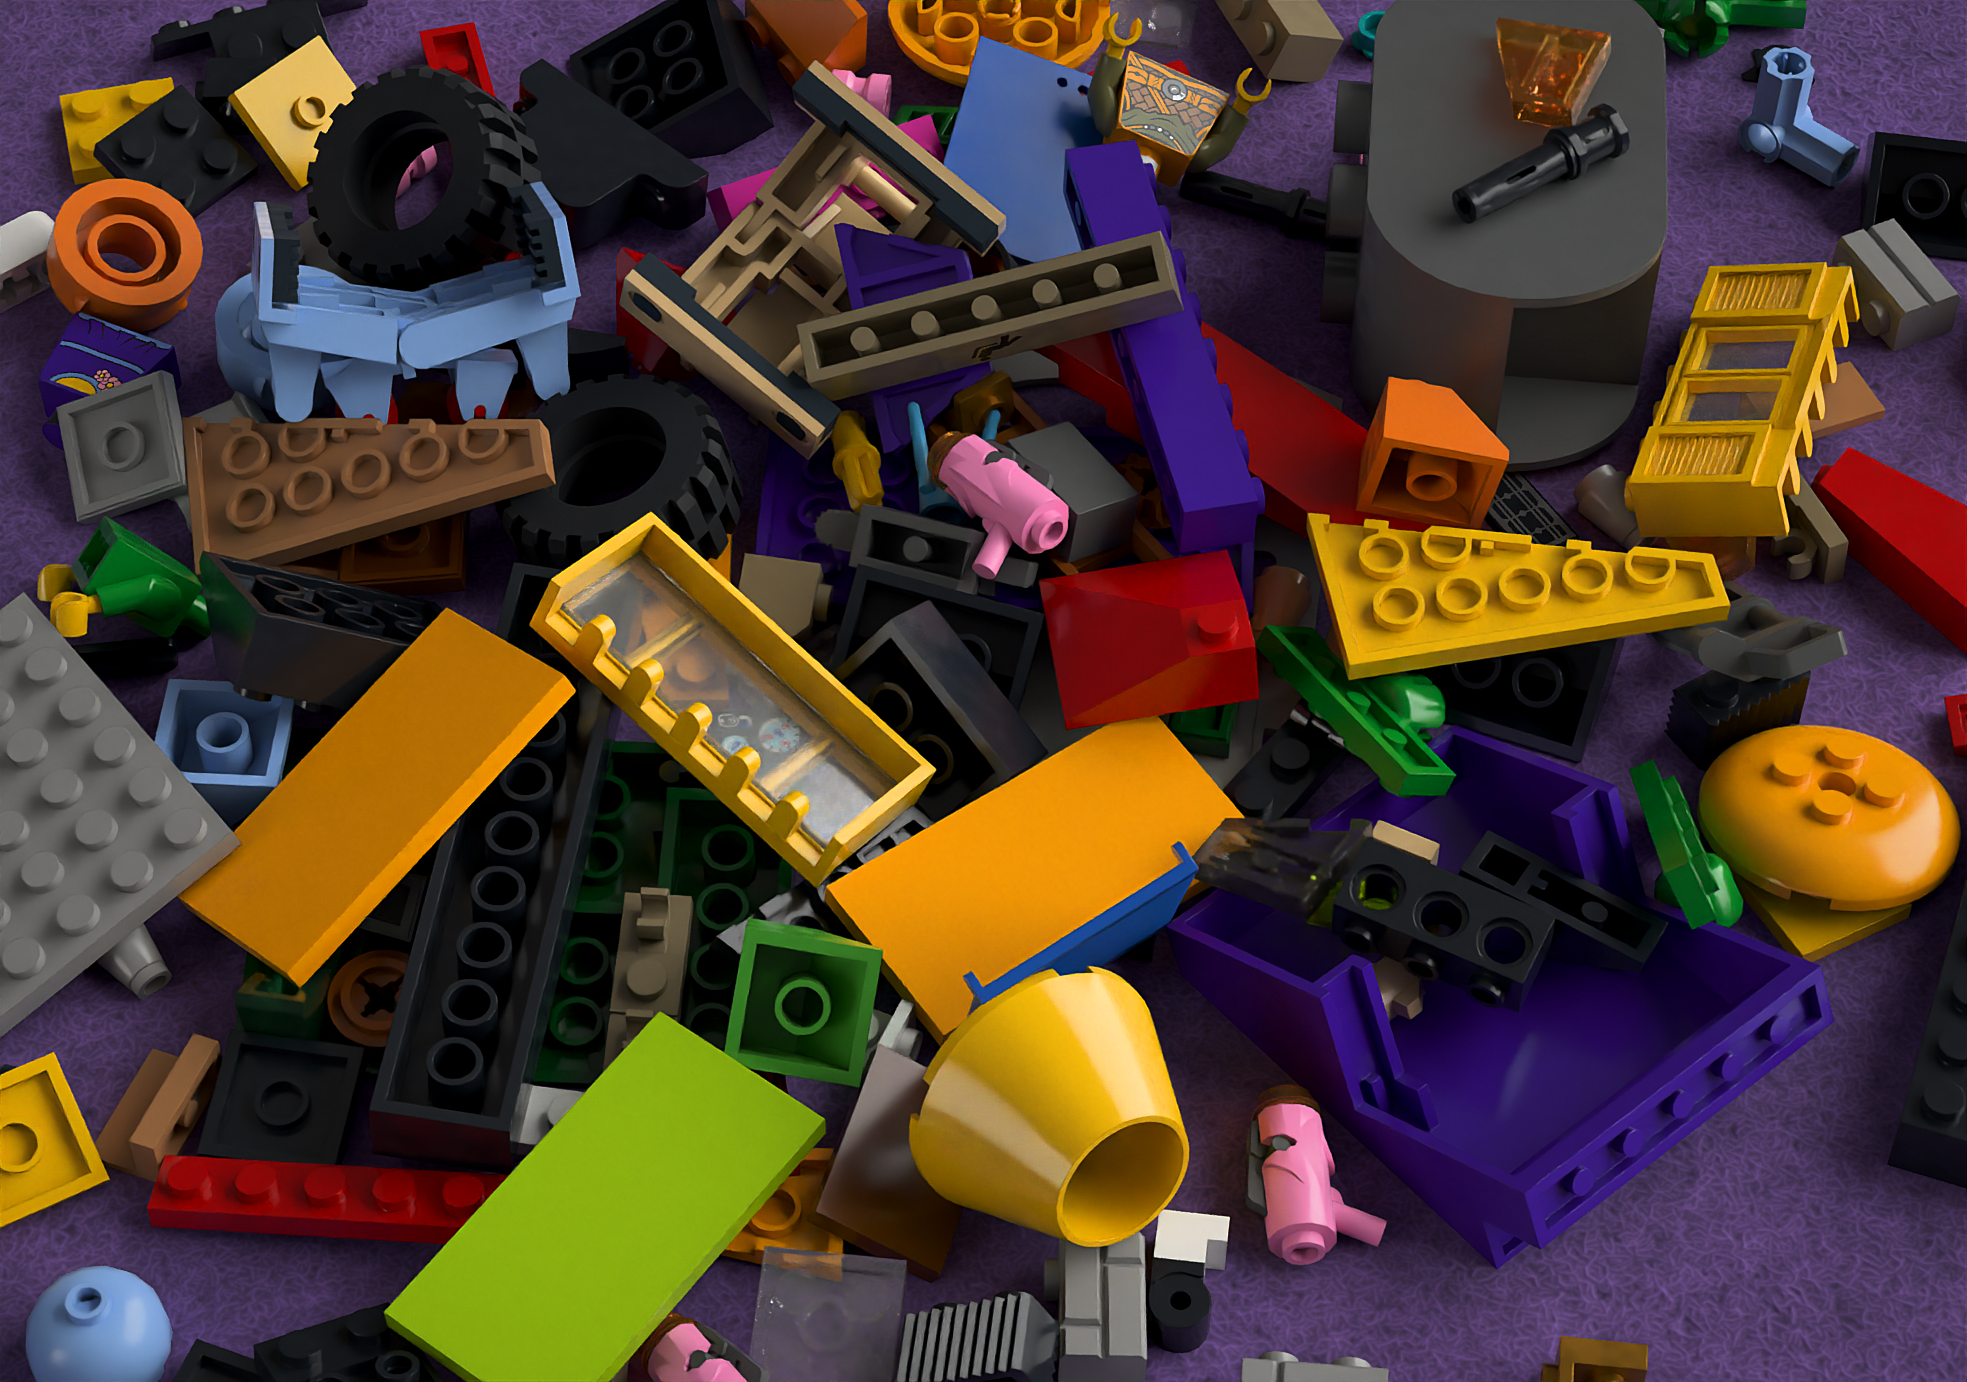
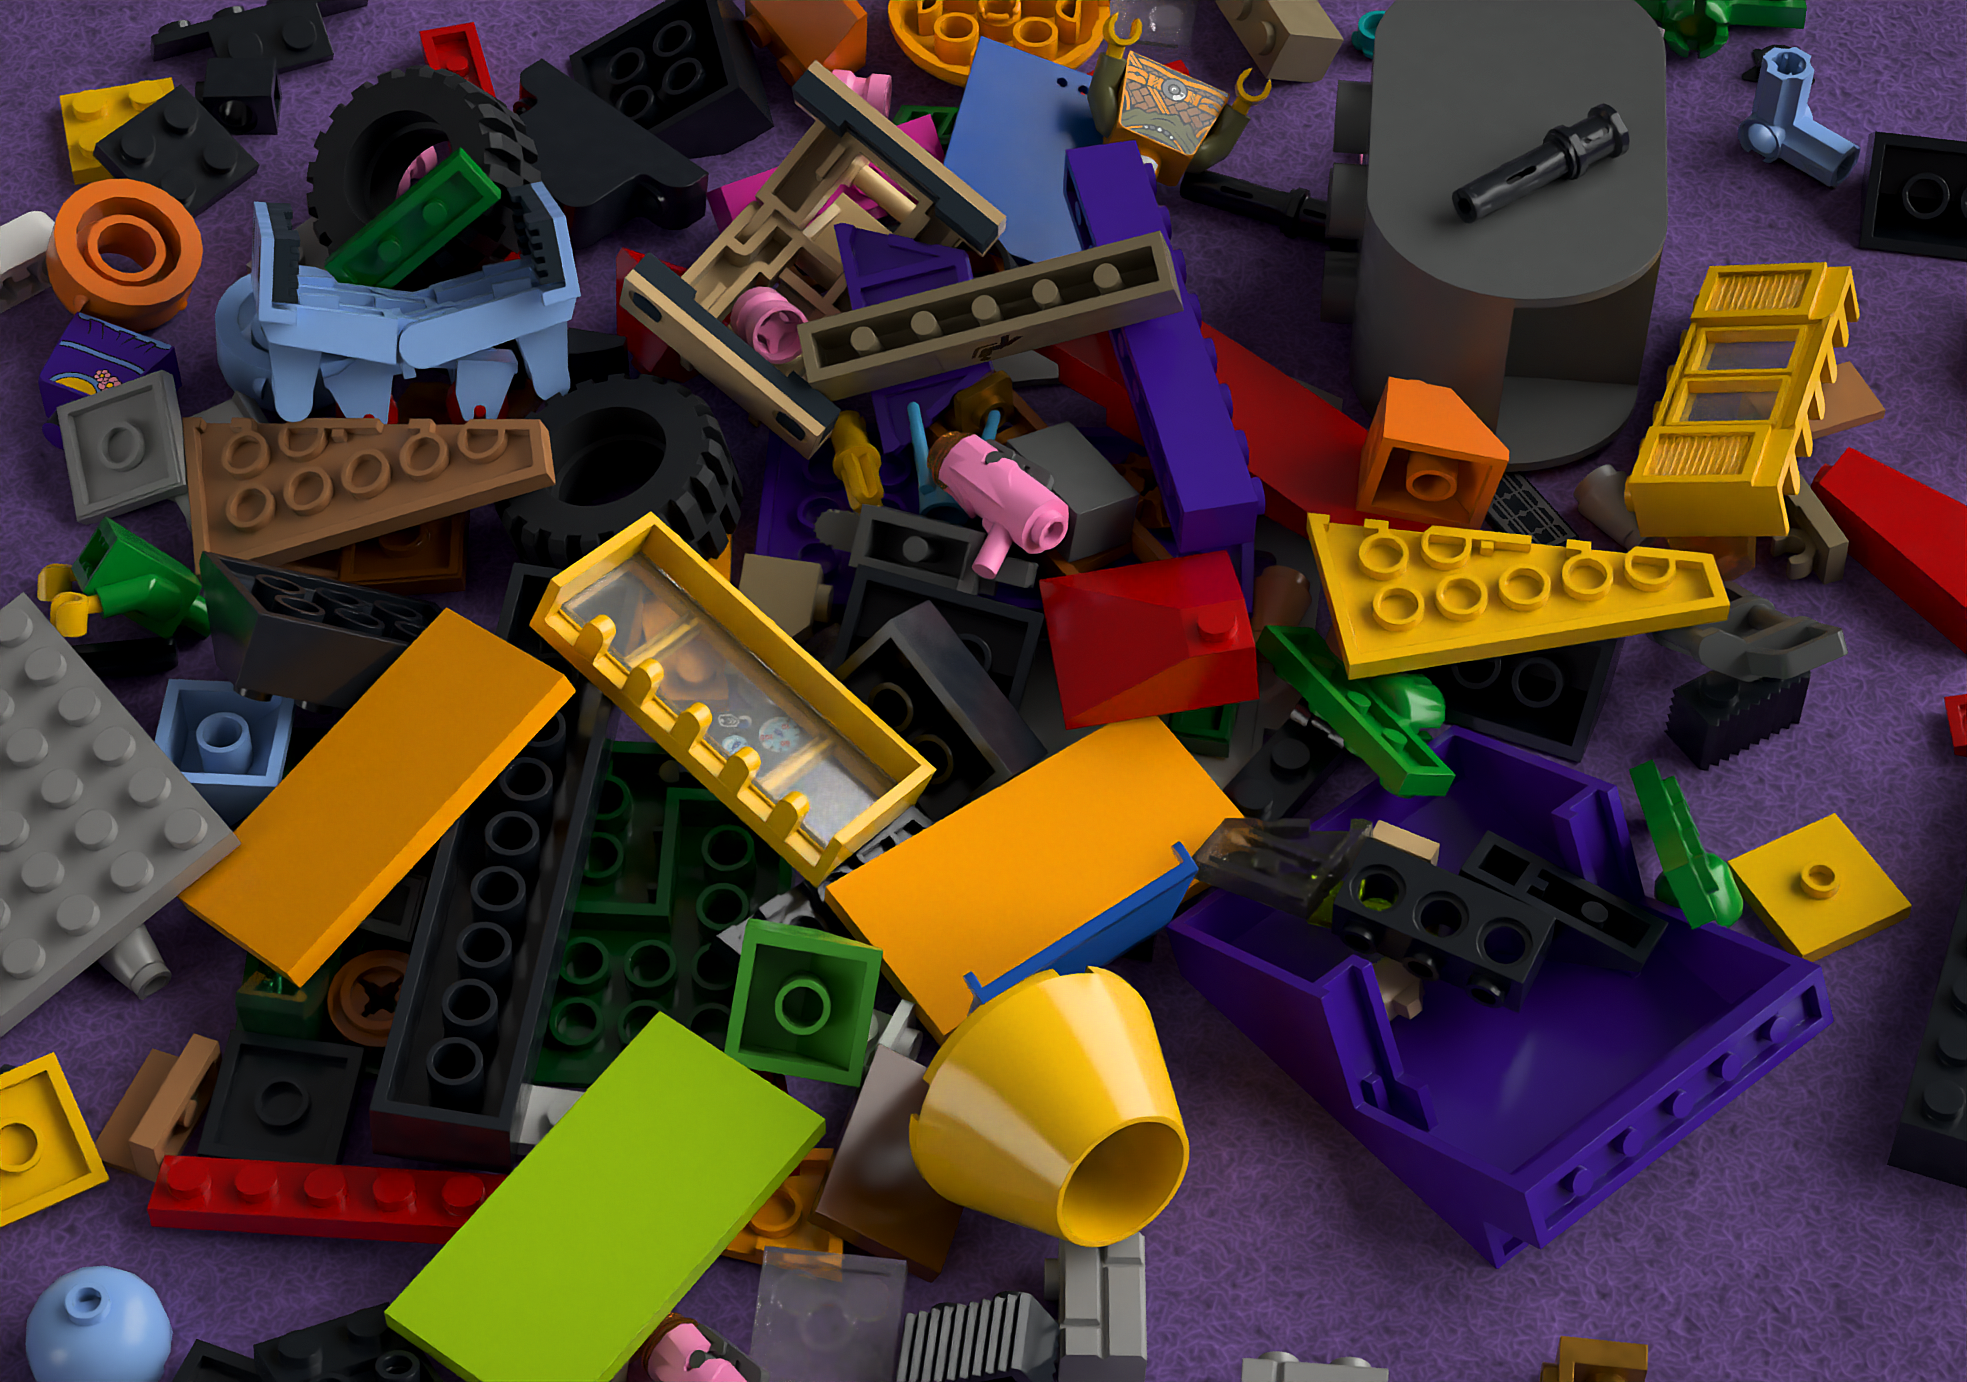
(292, 105): yellow plate -> none
(415, 224): none -> green plate
(648, 964): dark tan plate -> none
(772, 337): none -> bright pink wheel
(1177, 1295): leg -> none
(1291, 1180): bright pink piece -> none
(1550, 69): clear orange wing -> none
(1829, 817): light orange brick -> none
(1897, 286): light grey brick -> none

